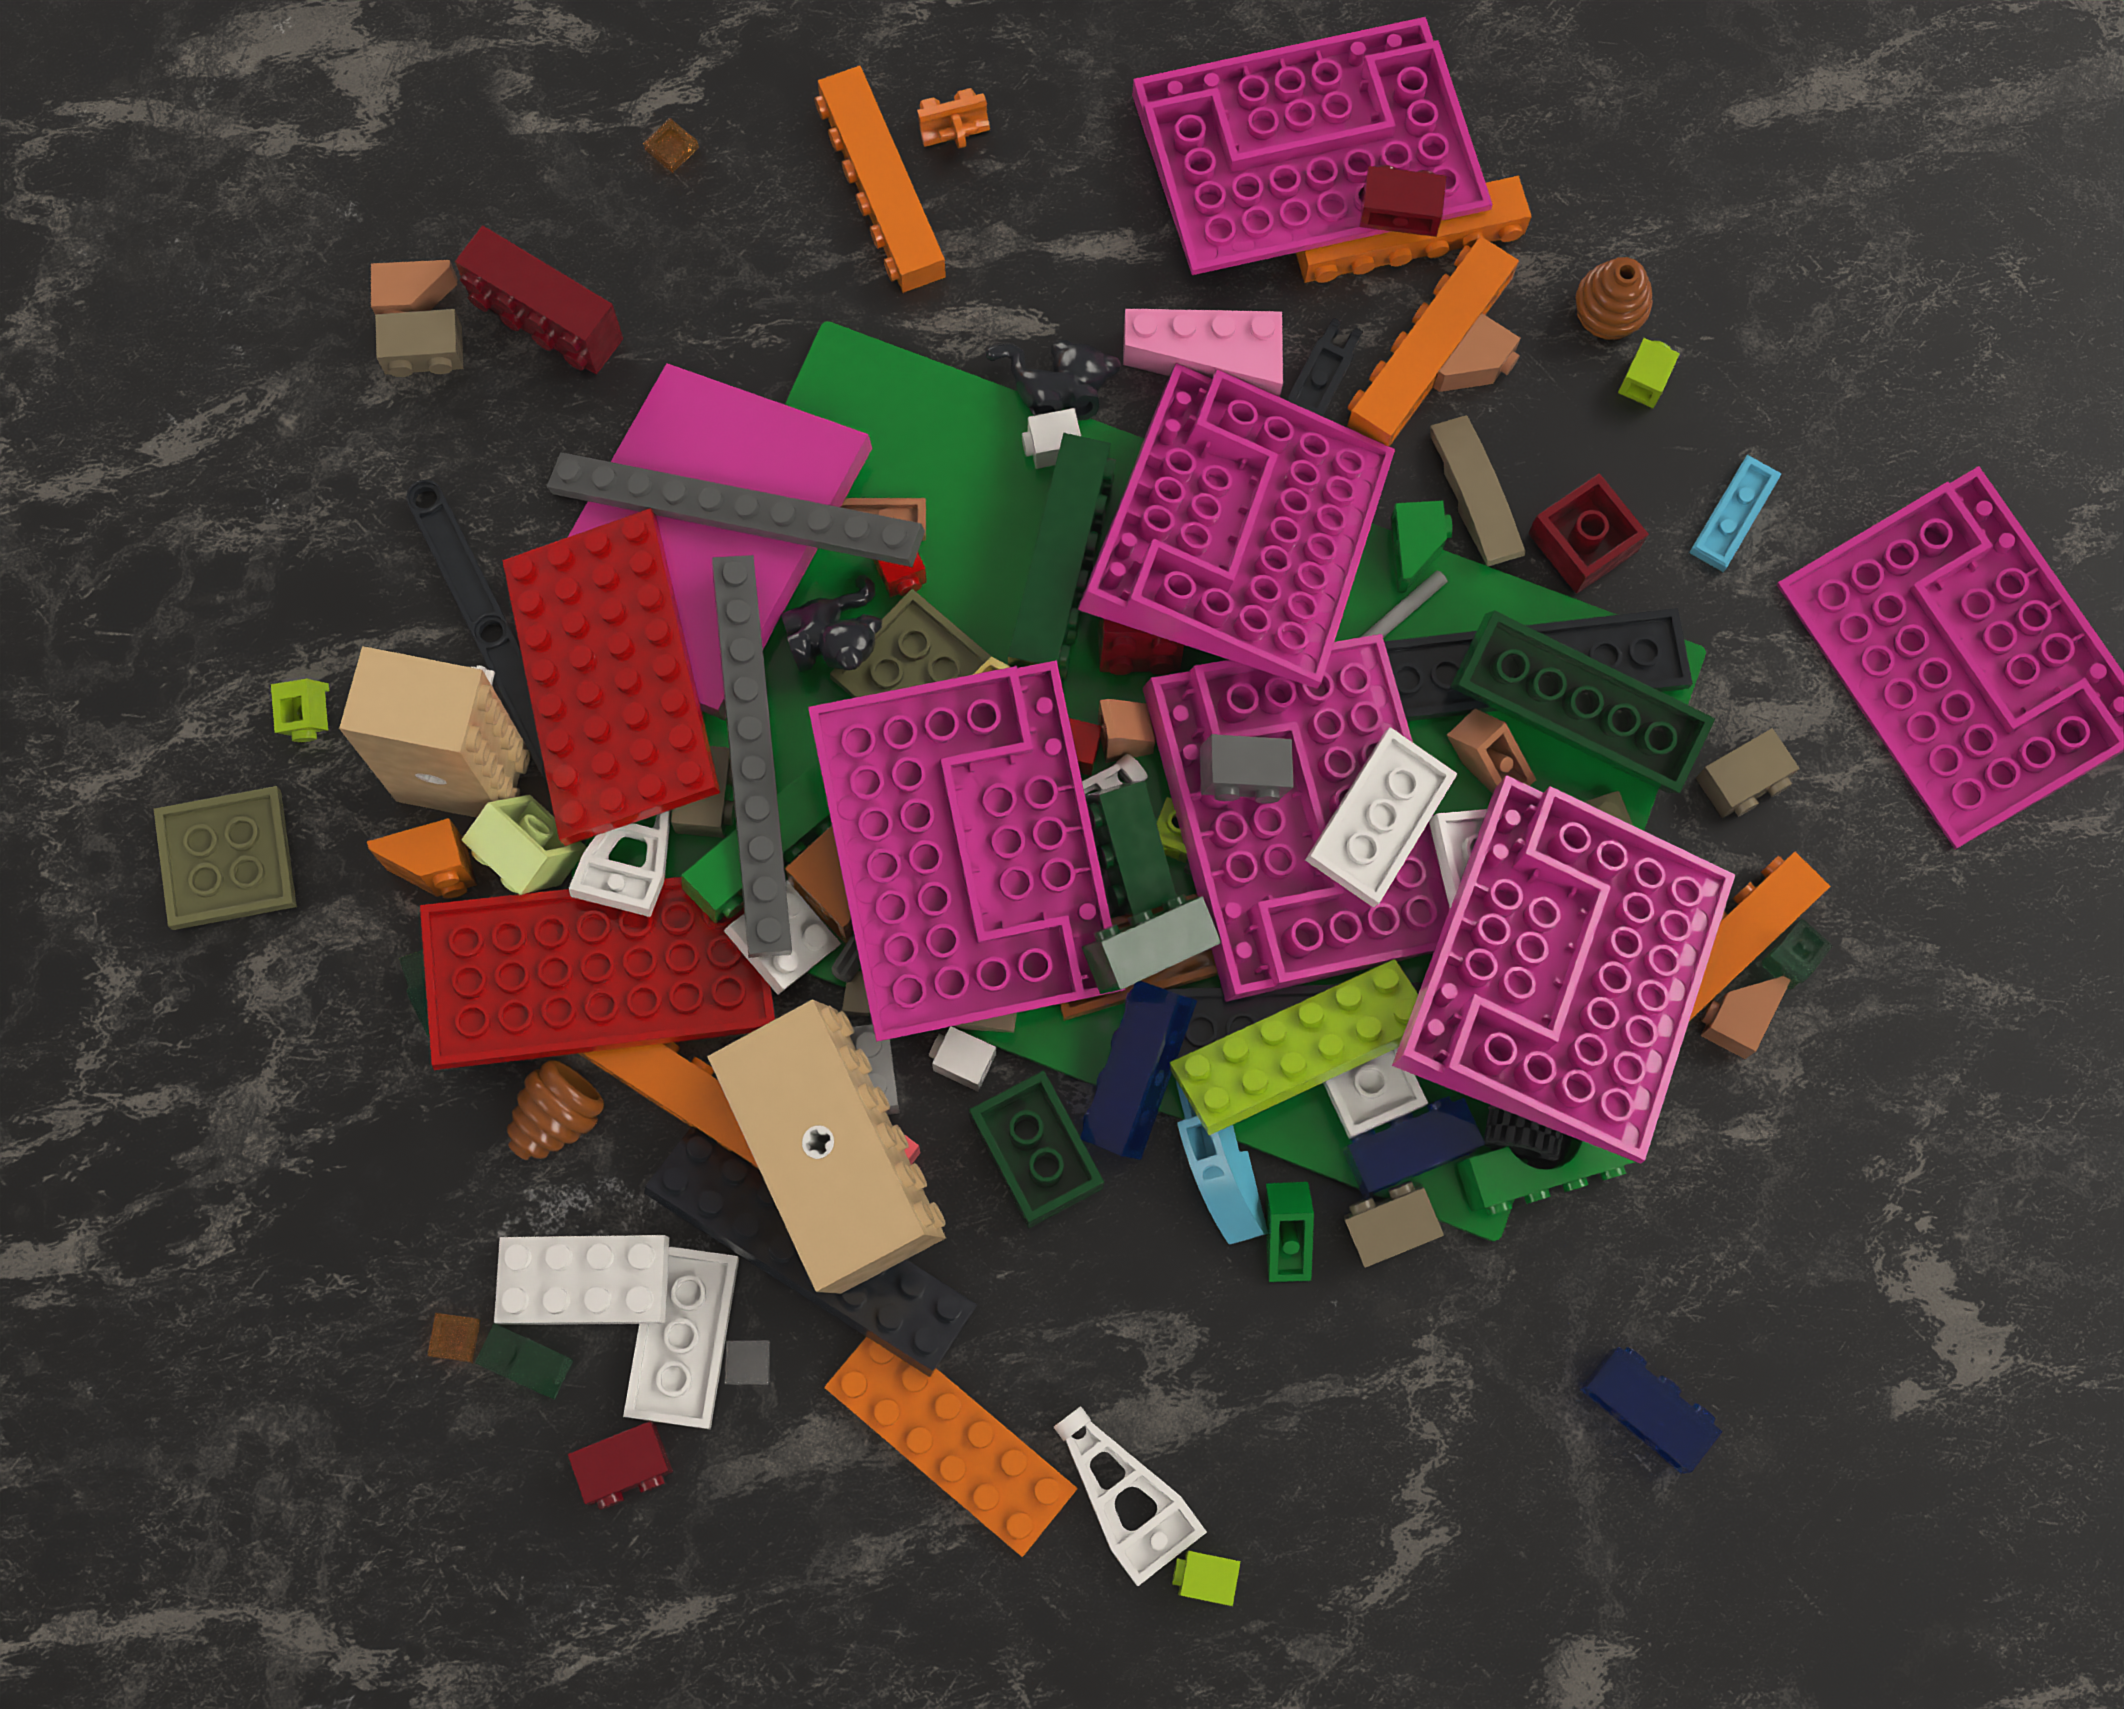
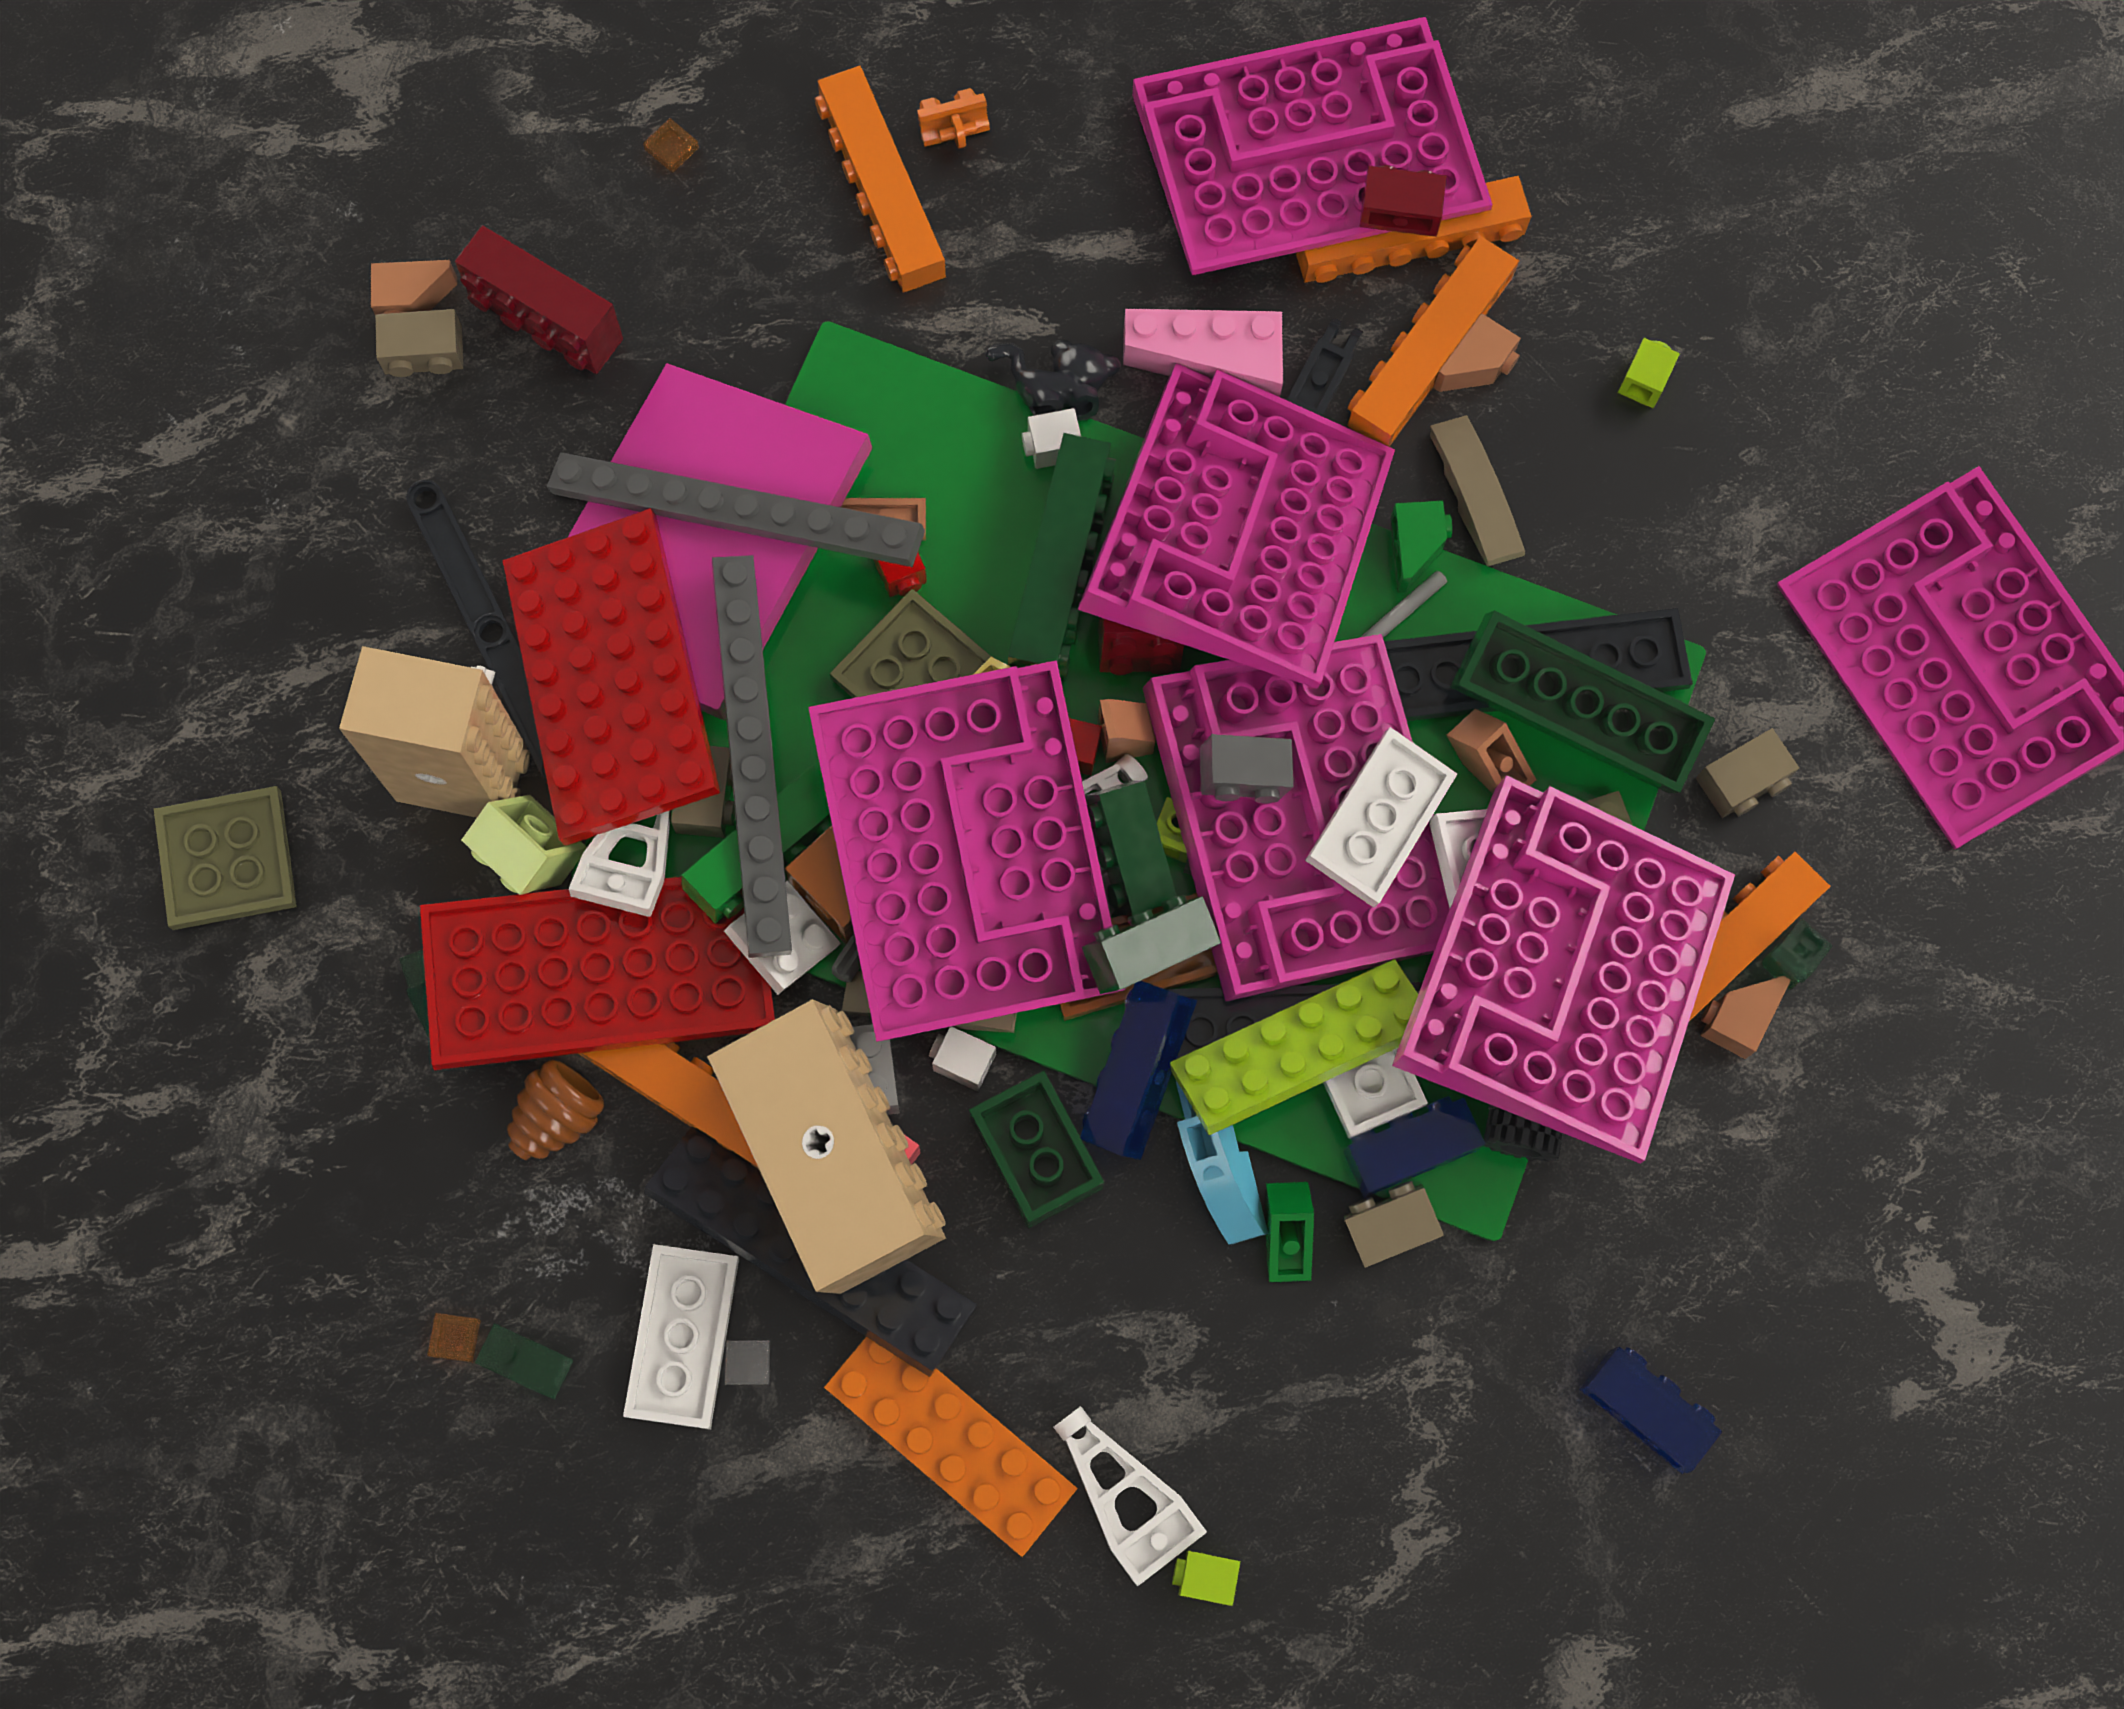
(300, 708): lime brick -> none
(428, 858): orange slope -> none
(582, 1280): white plate -> none
(621, 1464): dark red brick -> none
(818, 631): black animal -> none
(1500, 1176): green arch -> none
(1587, 533): dark red brick -> none
(1614, 298): dark orange piece -> none
(1735, 513): medium azure tile -> none

